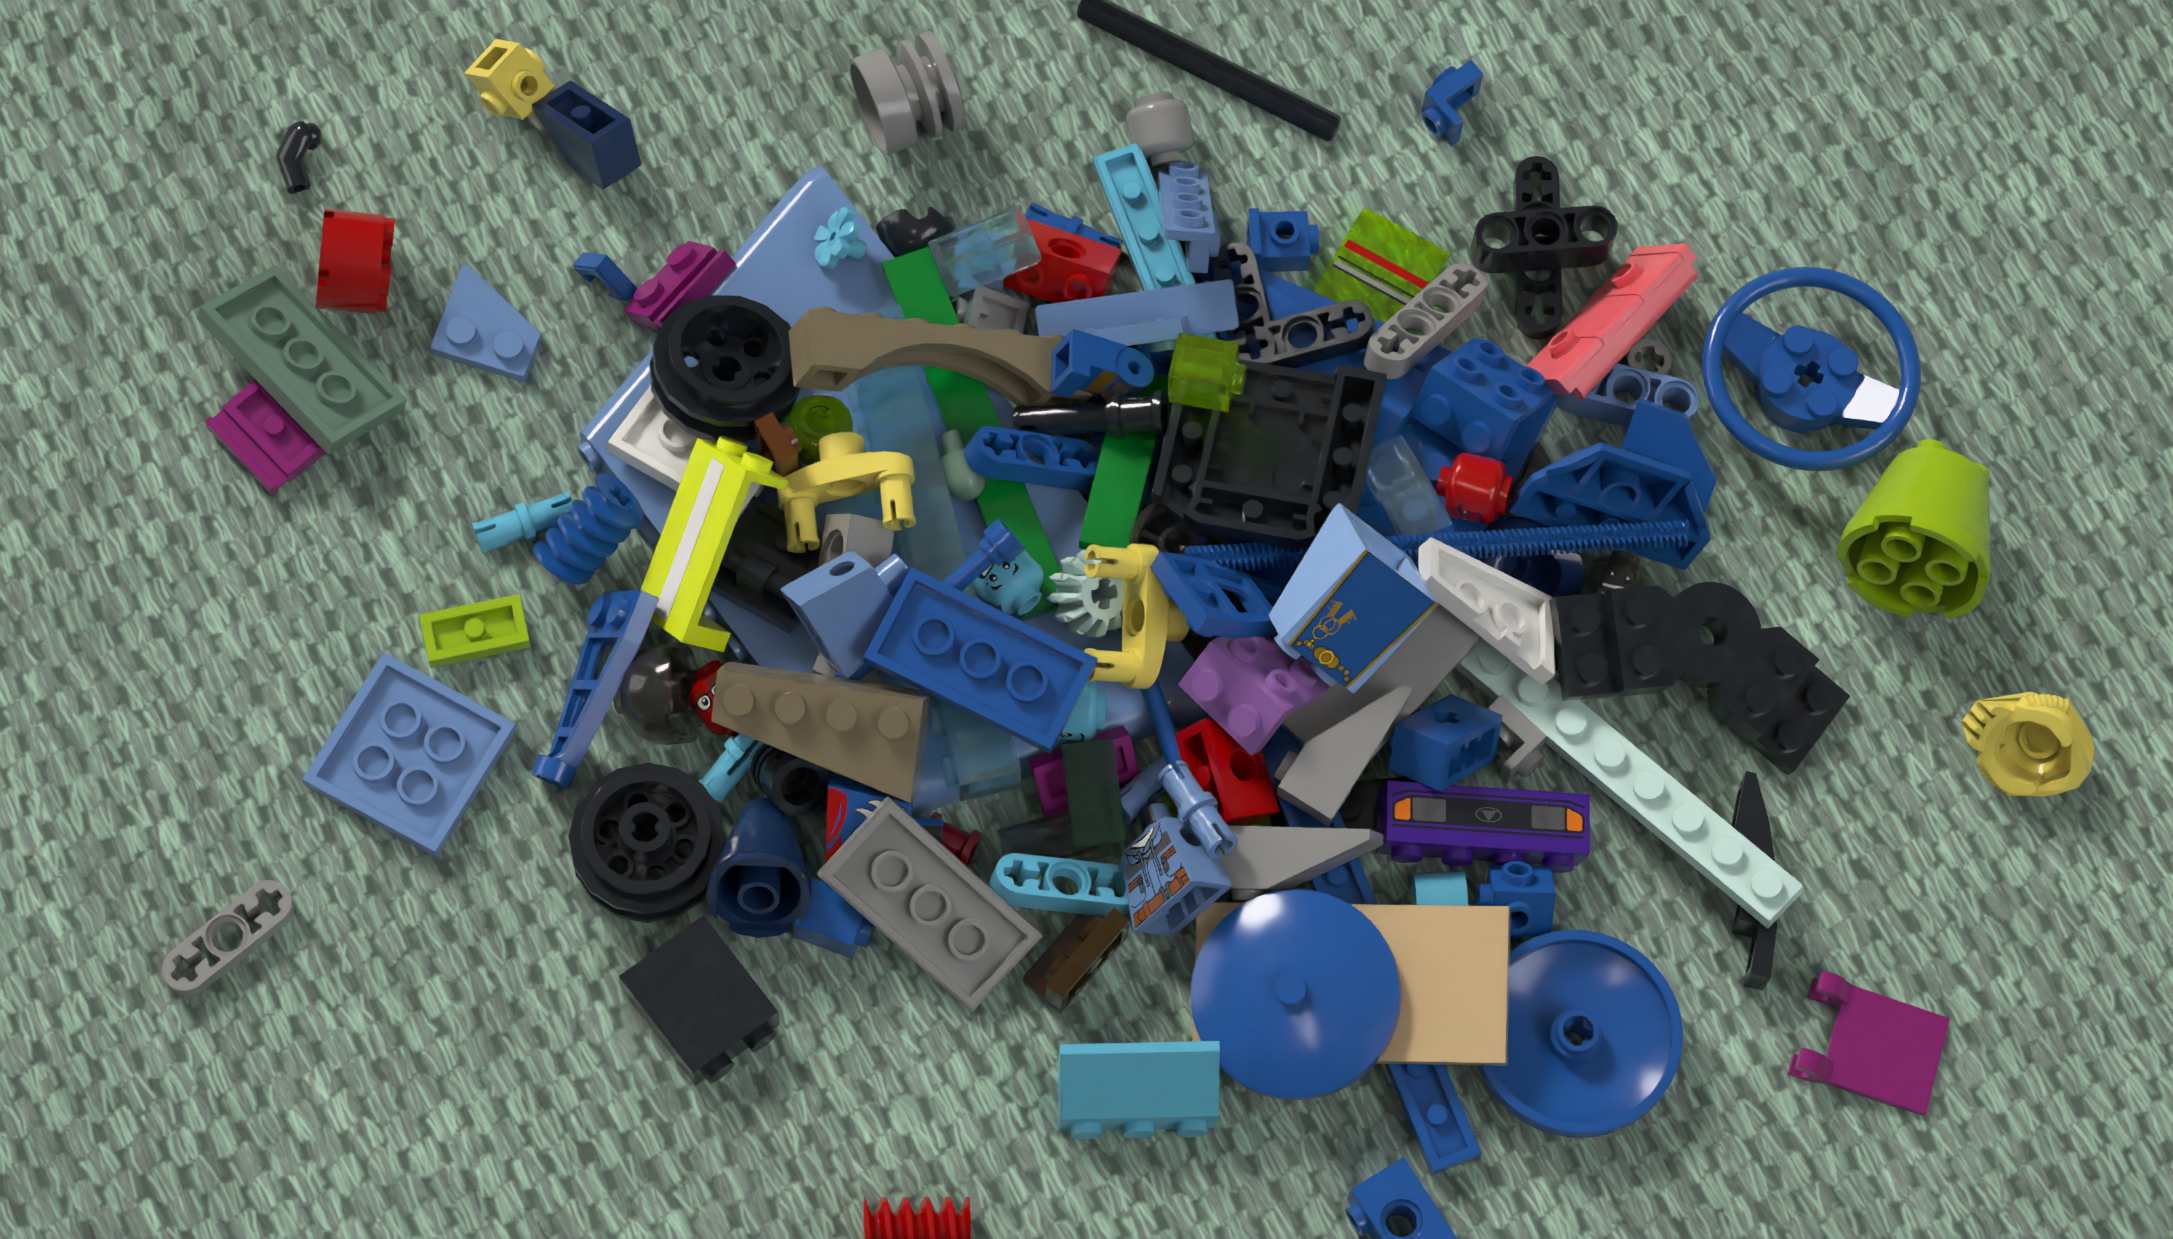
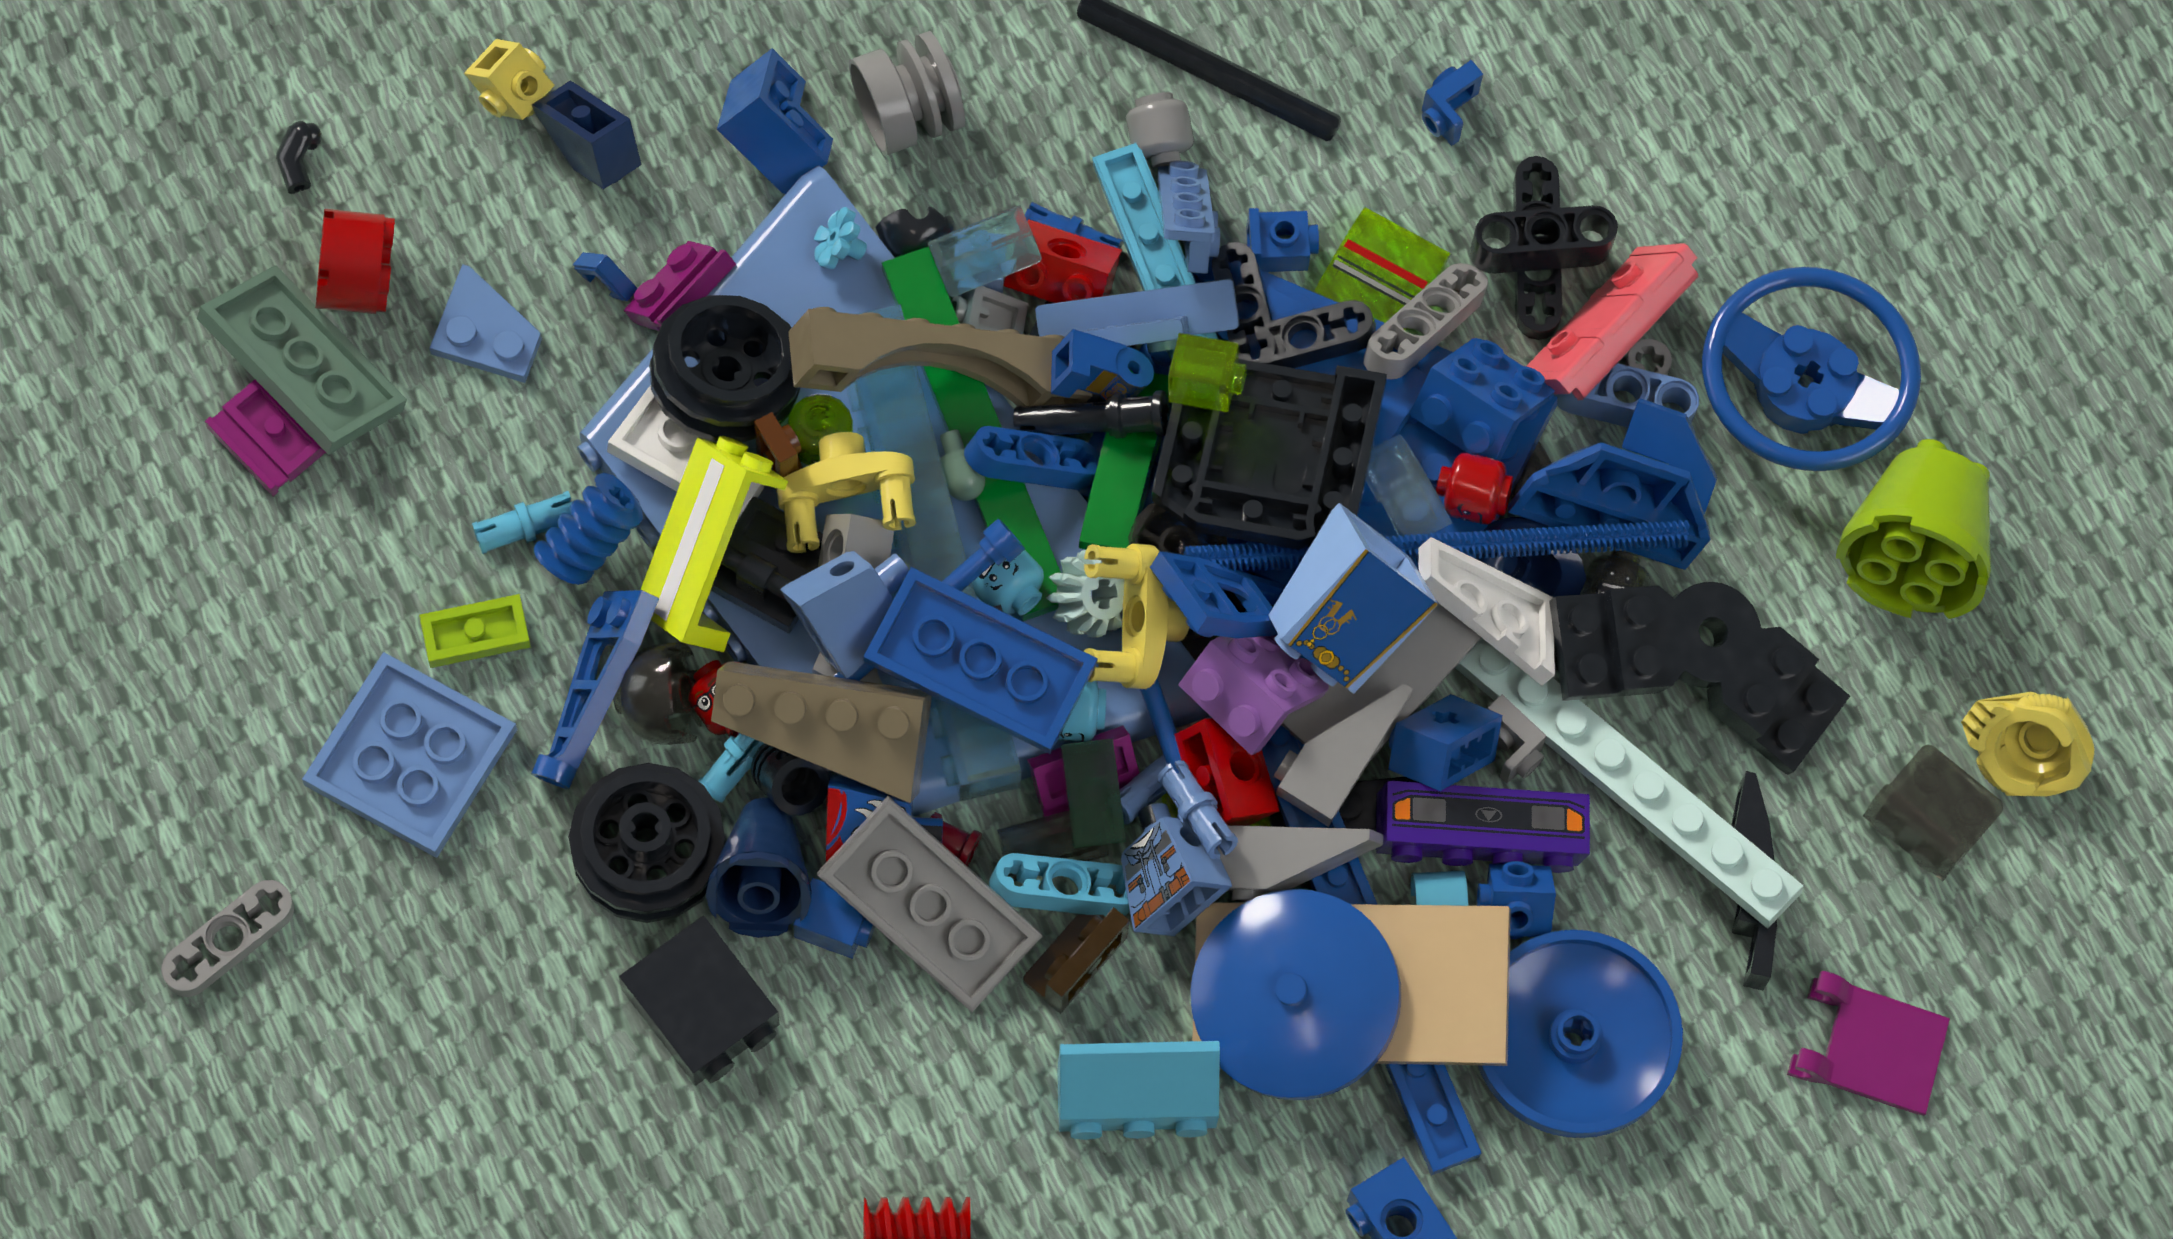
(769, 125): none -> blue panel
(1934, 811): none -> clear smoke bracket

